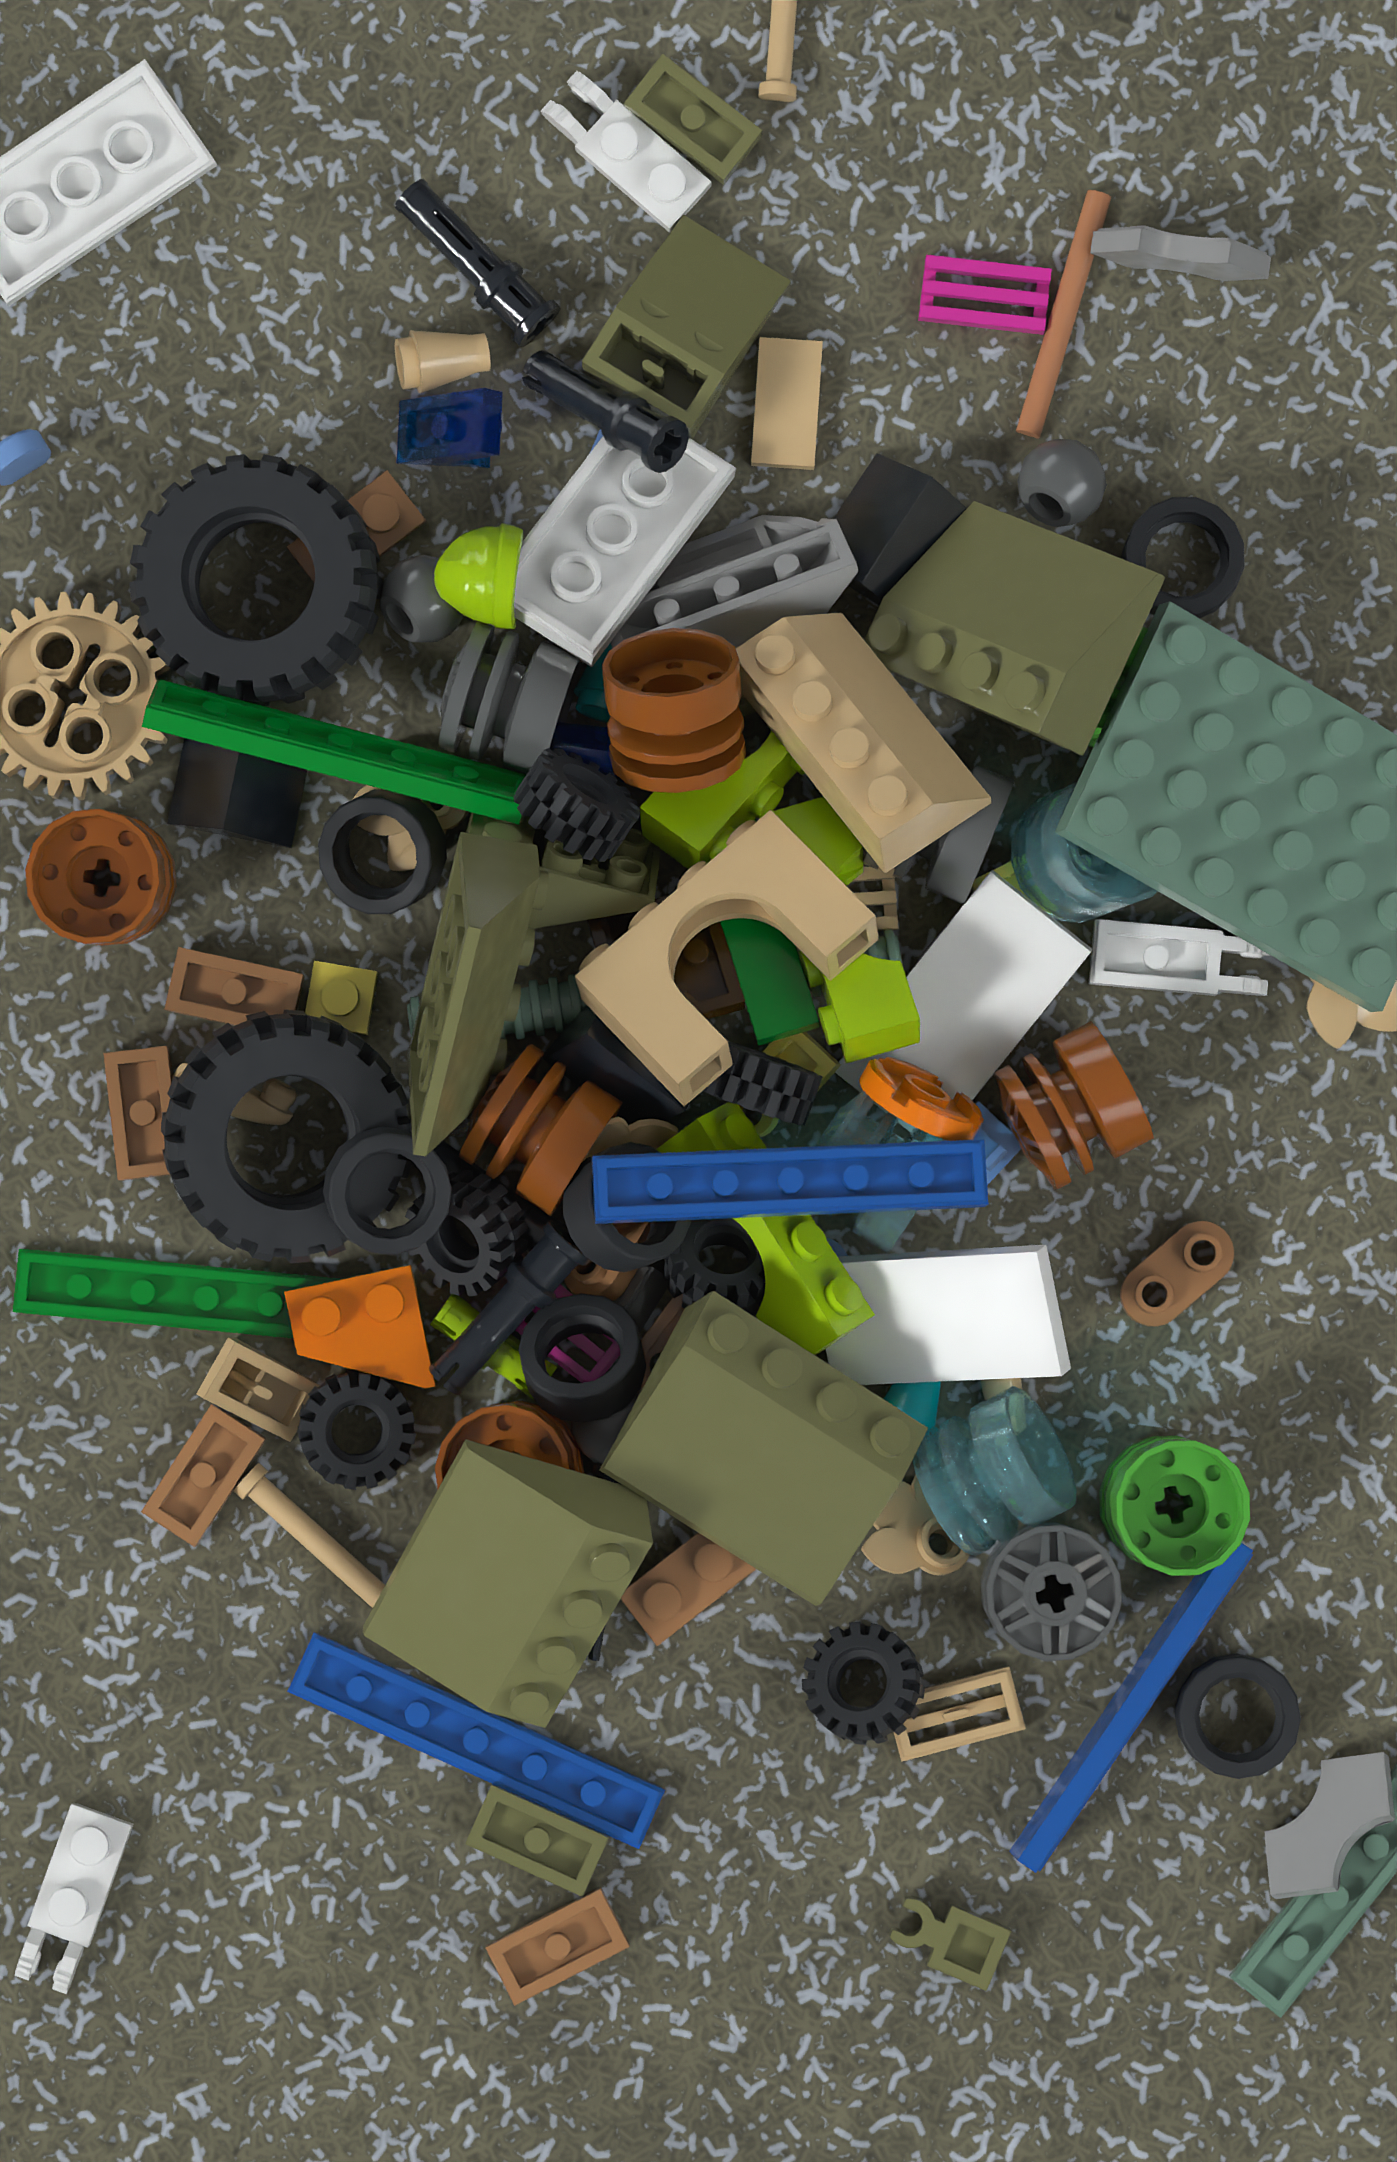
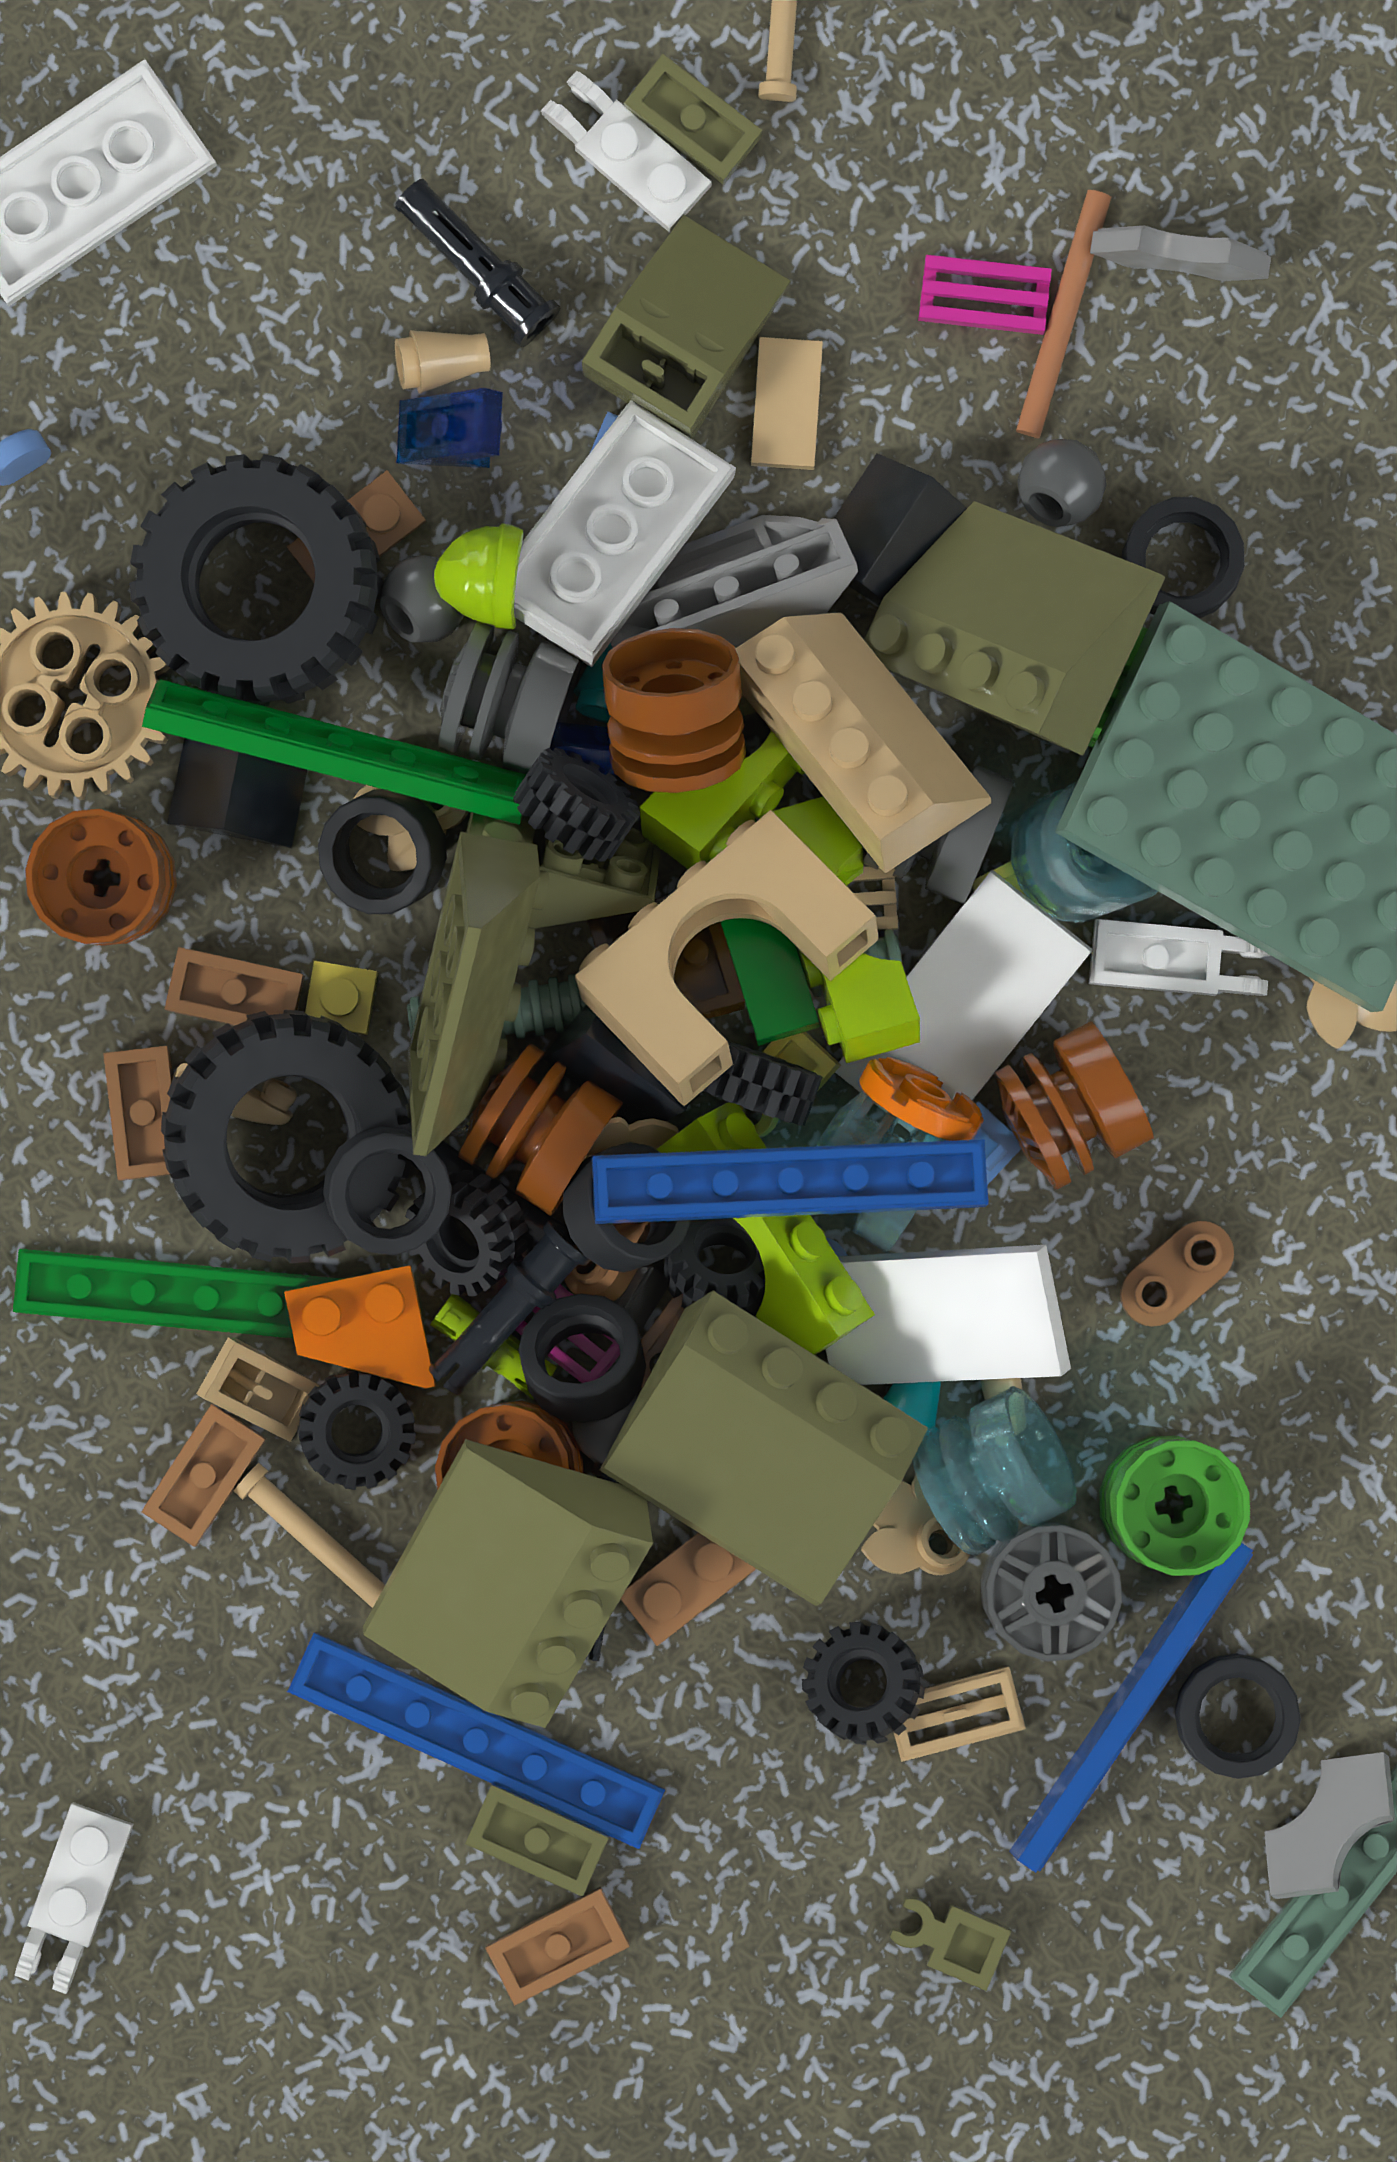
(623, 419): black pin -> none

